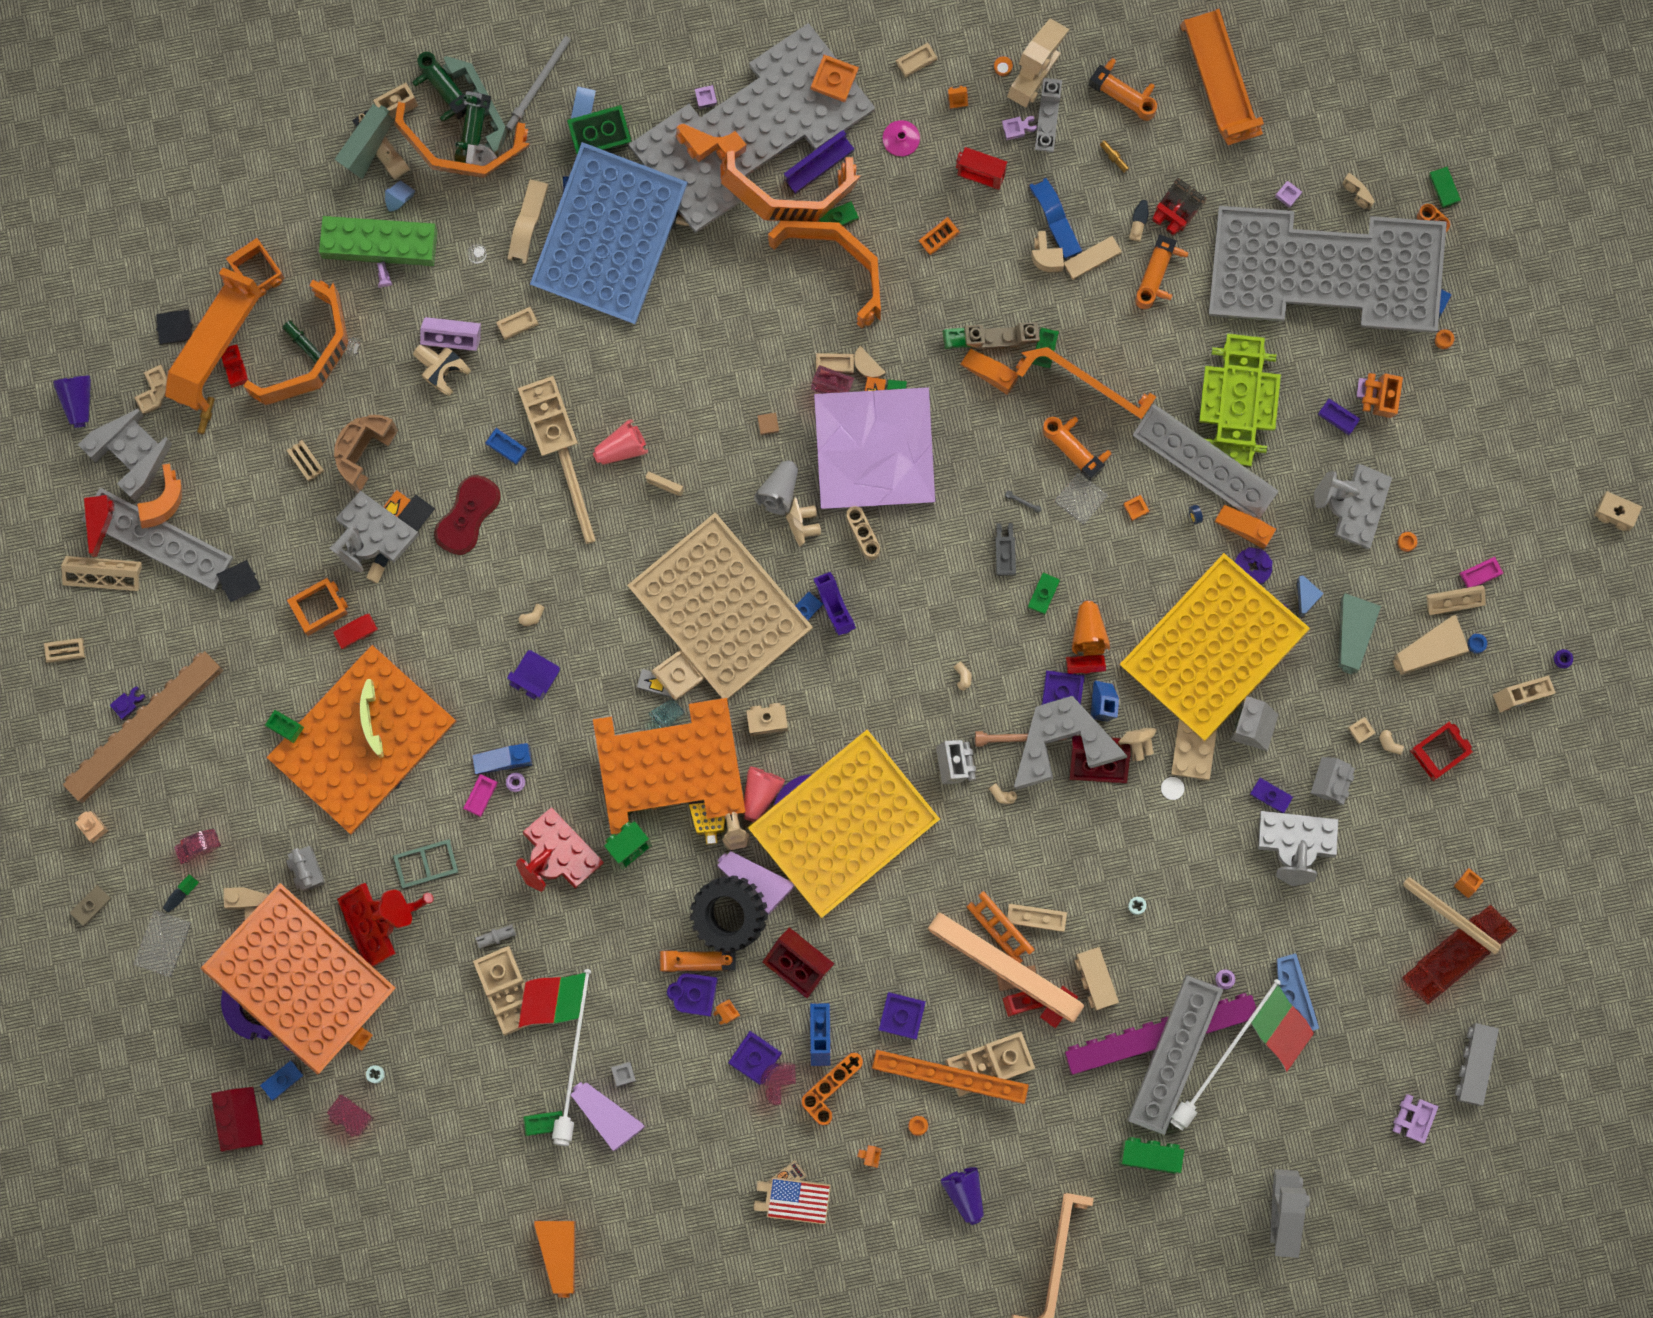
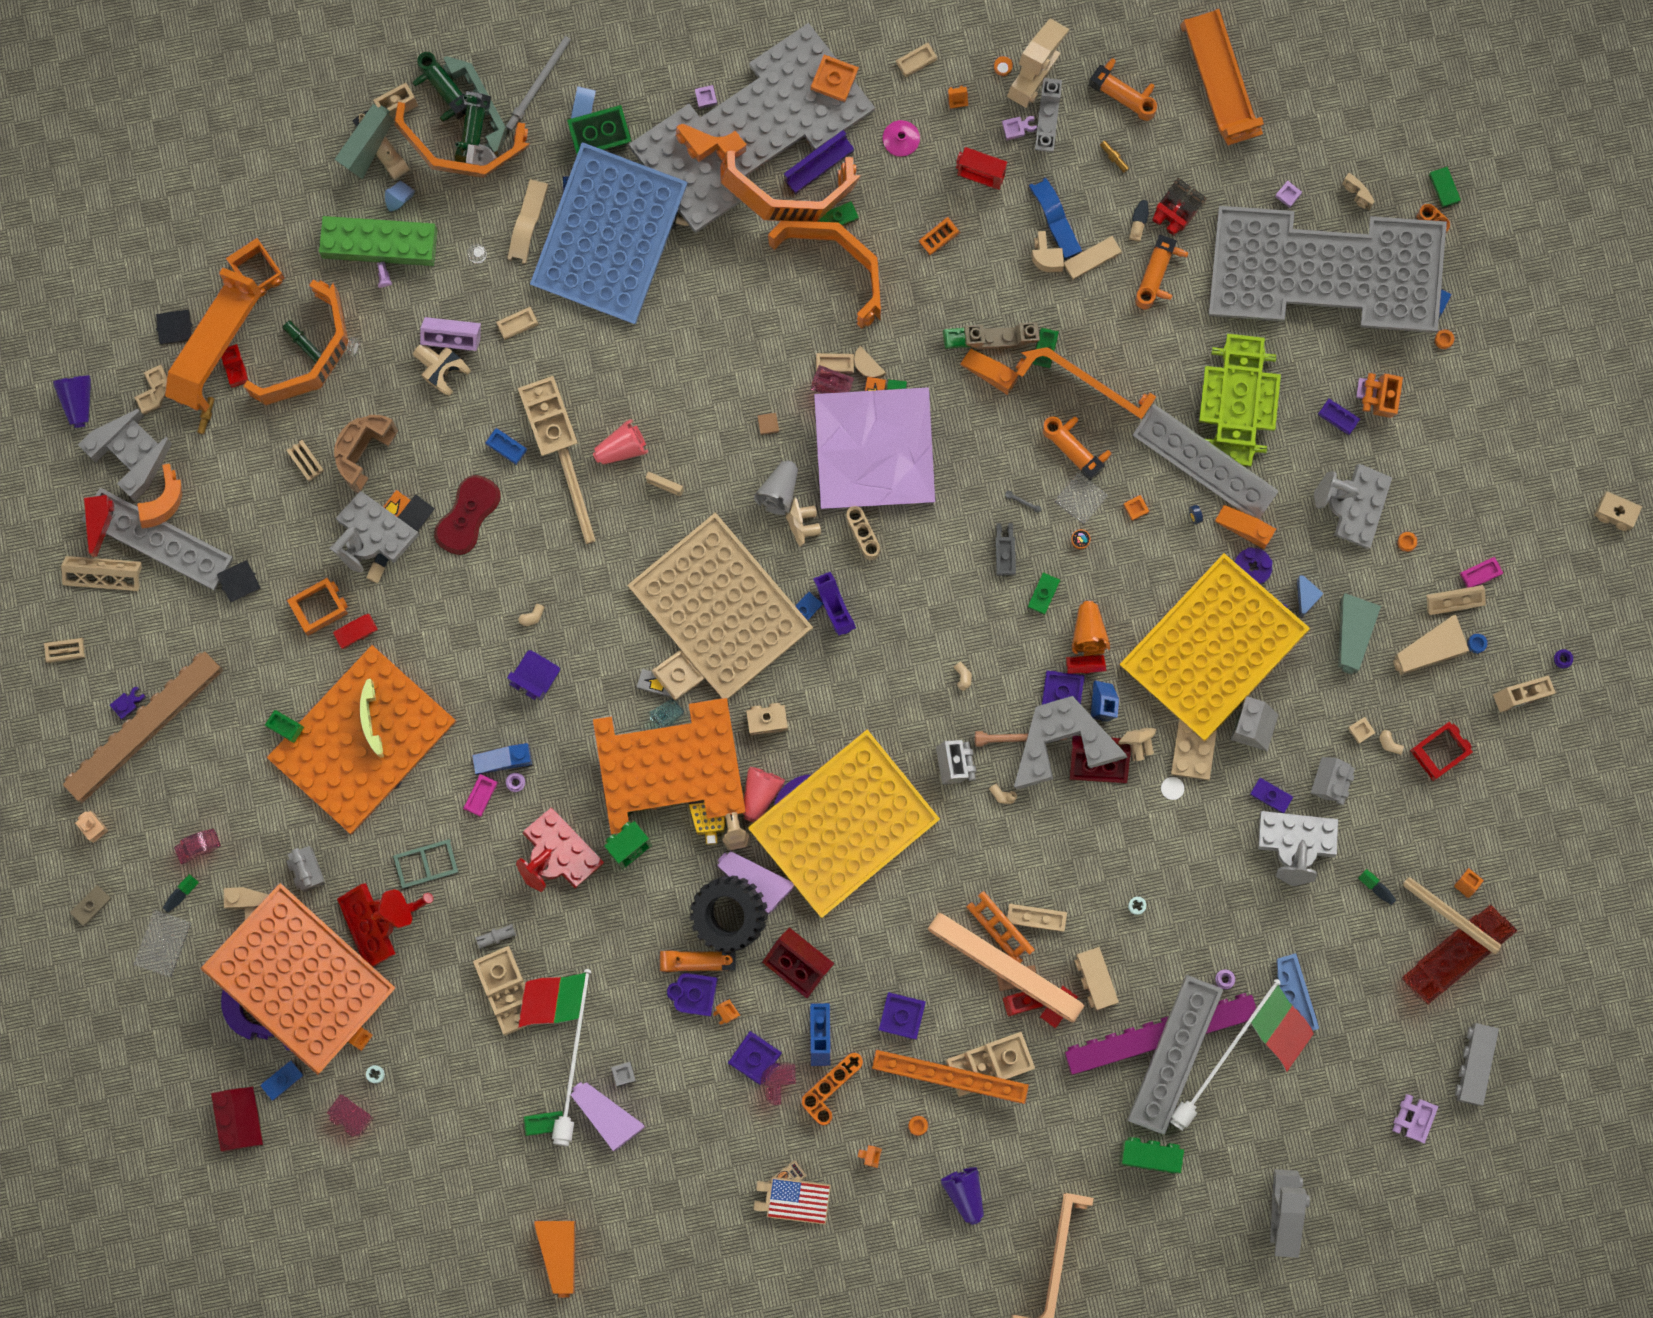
(1080, 539): none -> tile
(1378, 888): none -> piece

